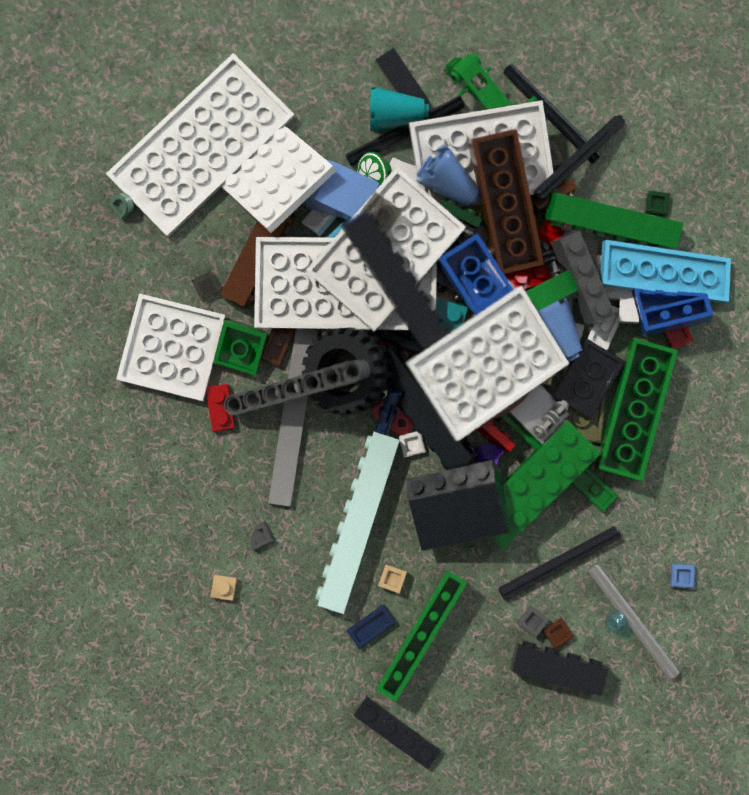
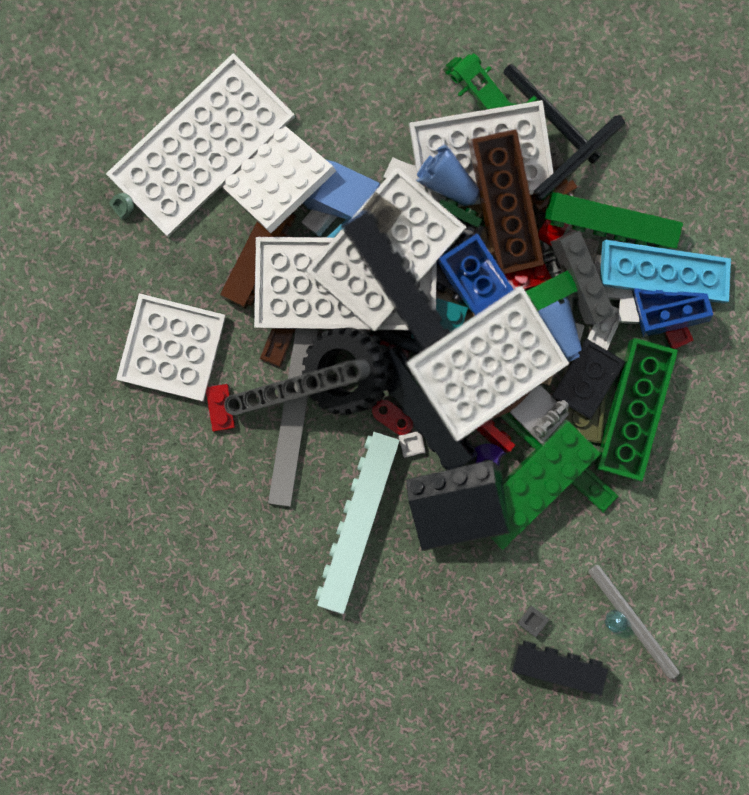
(206, 285): clear smoke tile -> none
(223, 587): tan plate -> none
(240, 347): green slope -> none
(261, 536): dark grey tile -> none
(371, 626): dark blue tile -> none
(374, 167): dish -> none
(388, 411): dark blue pin -> none
(392, 578): tan plate -> none
(394, 109): teal cone -> none
(397, 732): black plate -> none
(399, 75): black tile -> none
(402, 132): black axle -> none
(420, 635): green brick -> none
(558, 633): reddish brown tile -> none
(559, 562): black axle -> none
(657, 203): dark green tile -> none
(682, 576): medium blue tile -> none

